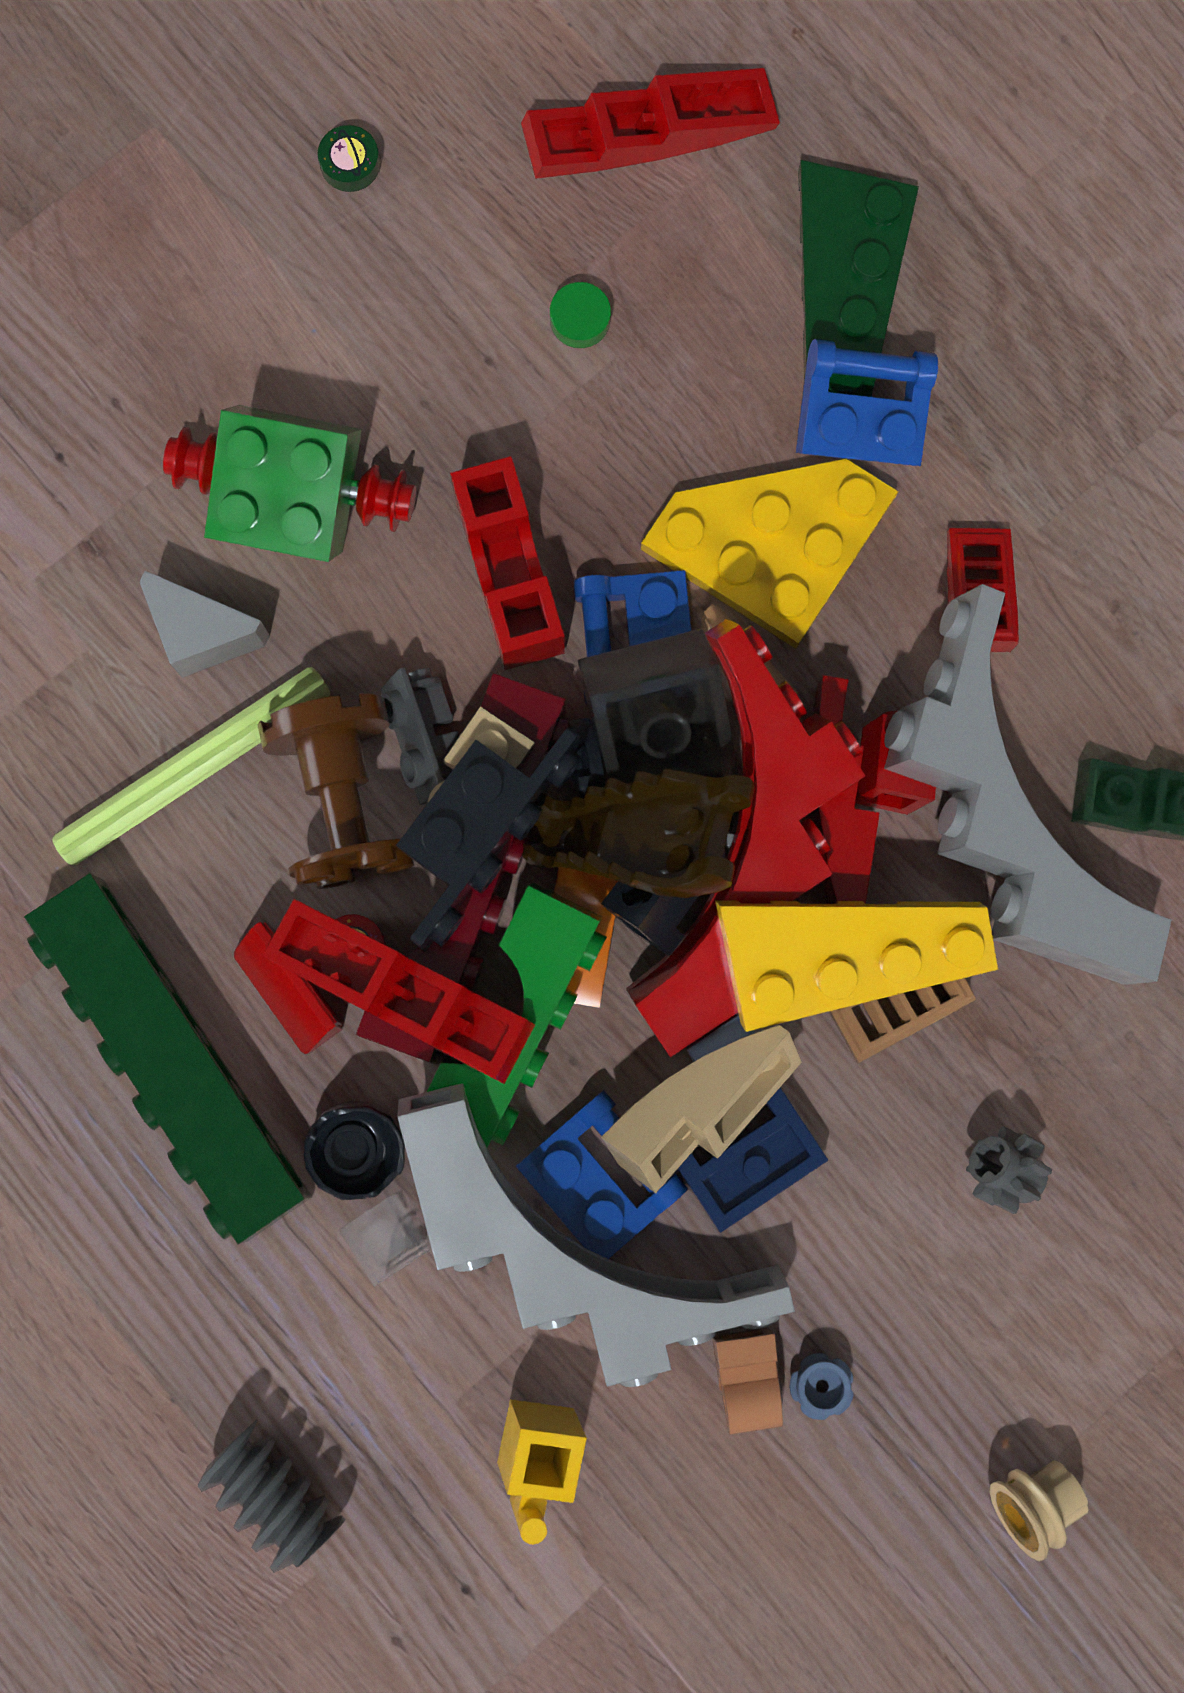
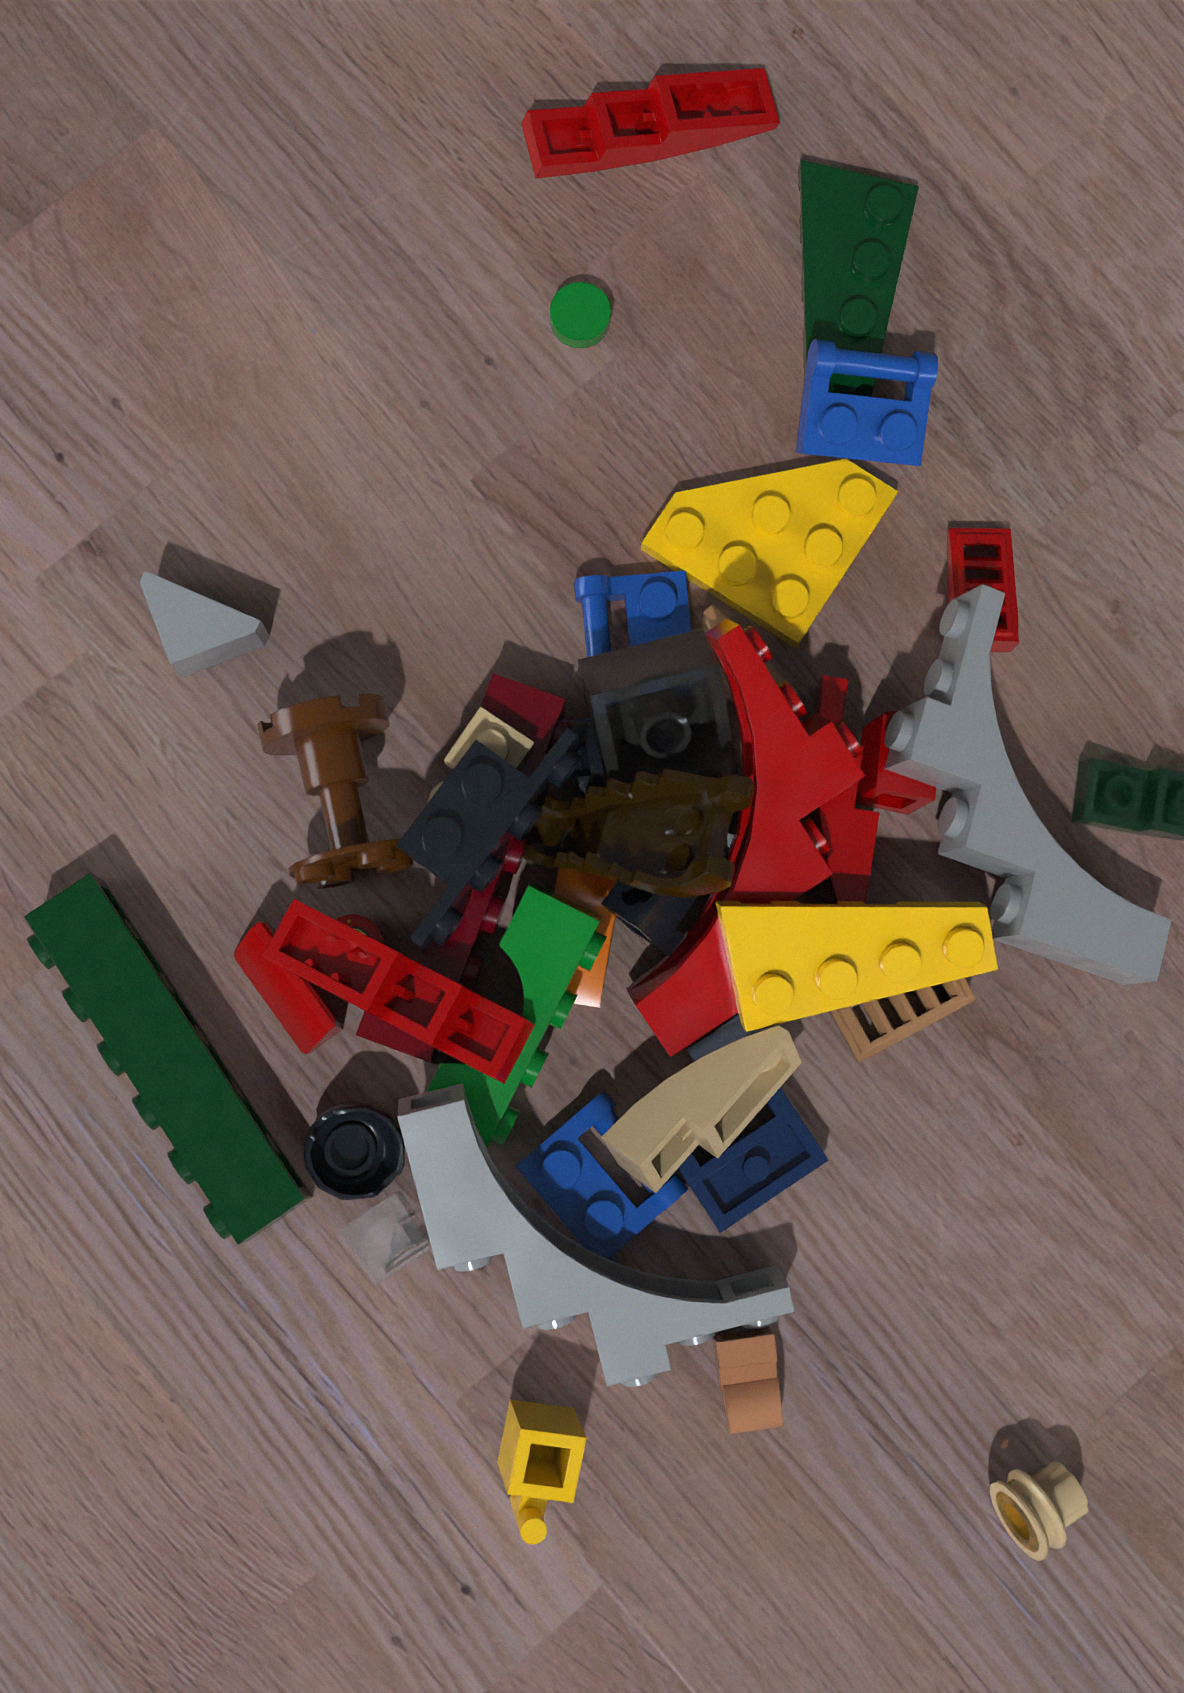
(182, 771): yellowish green axle -> none
(269, 1500): dark grey piece -> none
(284, 482): green brick -> none
(349, 158): dark green tile -> none
(414, 707): dark grey hinge -> none
(507, 563): red arch -> none
(822, 1404): sand blue plate -> none
(1008, 1169): dark grey gear -> none

